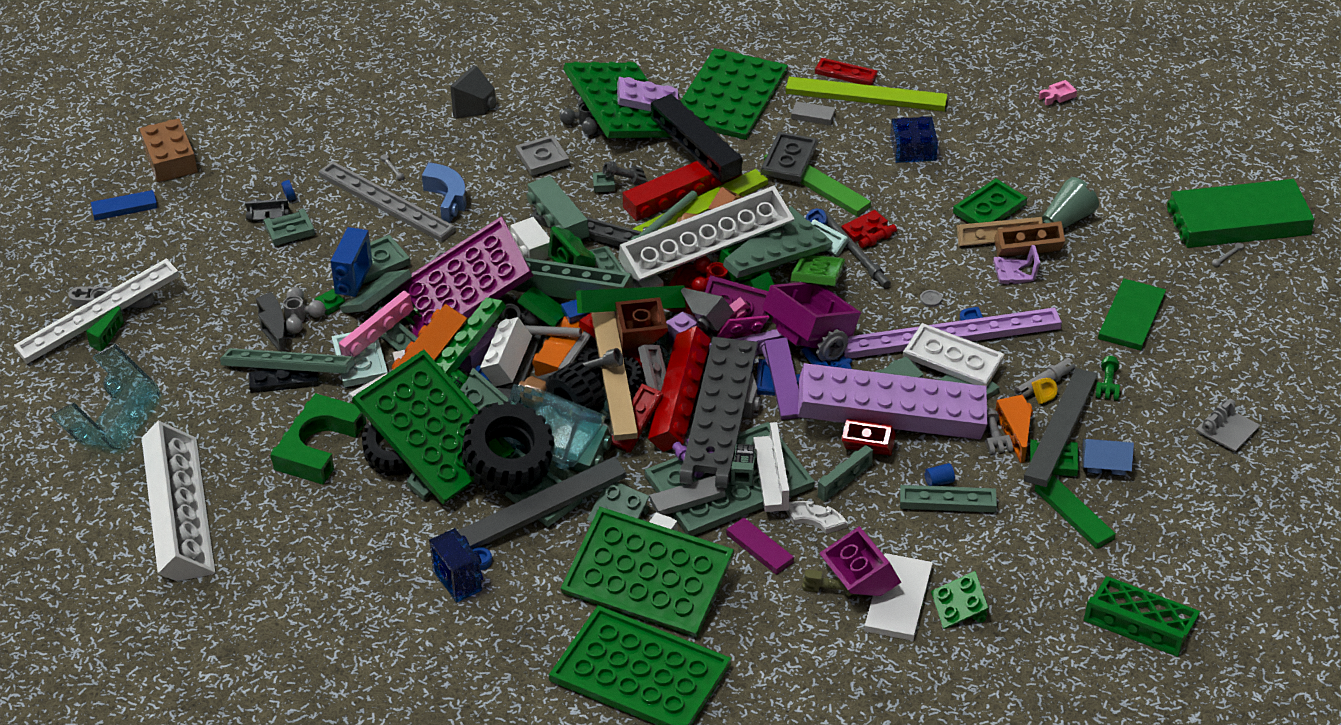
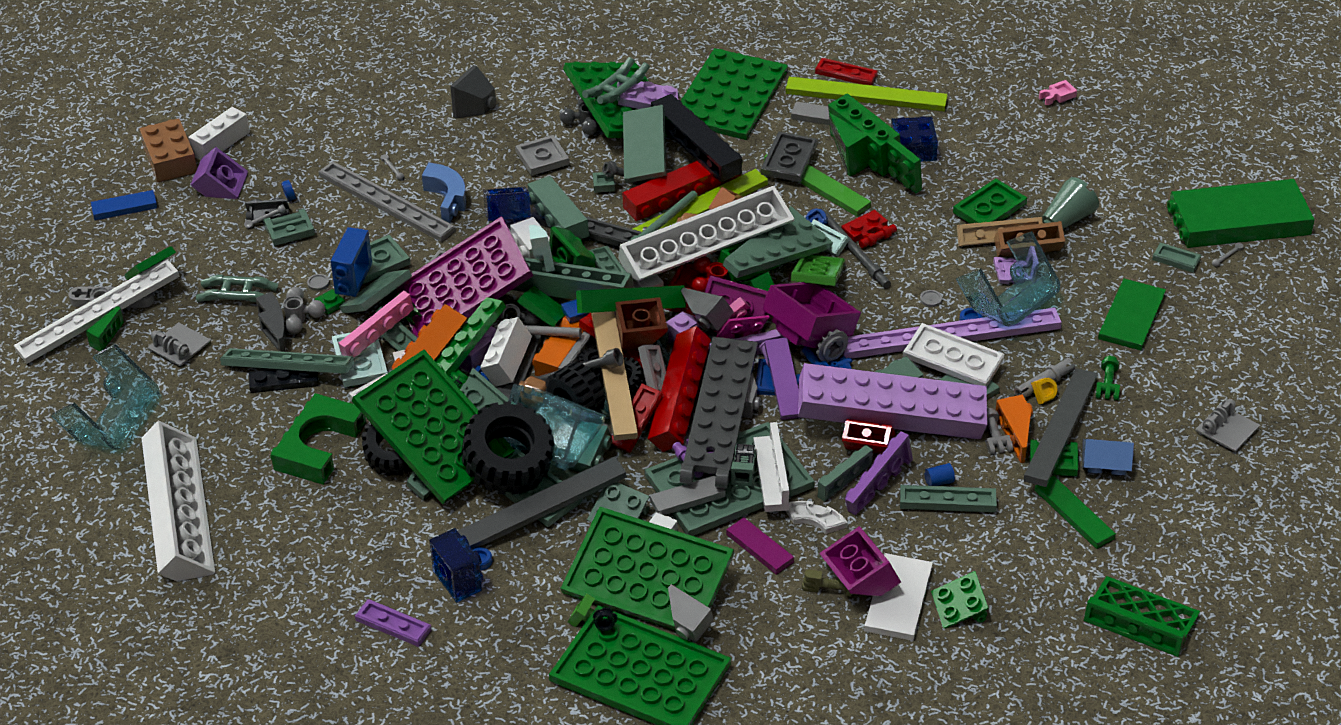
(151, 261): none -> green tile
(177, 343): none -> light grey hinge
(219, 176): none -> medium lavender slope
(220, 132): none -> white brick
(226, 282): none -> sand green piece
(249, 224): none -> light grey hinge
(318, 282): none -> light grey piece
(393, 622): none -> medium lavender tile
(508, 203): none -> clear blue brick
(541, 246): none -> light aqua slope
(582, 611): none -> bright green plate
(605, 624): none -> black plate
(613, 93): none -> sand green piece
(644, 143): none -> sand green tile
(689, 615): none -> light grey slope
(869, 141): none -> green wedge
(877, 476): none -> medium lavender wing
(1033, 284): none -> clear light blue windscreen
(1176, 257): none -> sand green tile

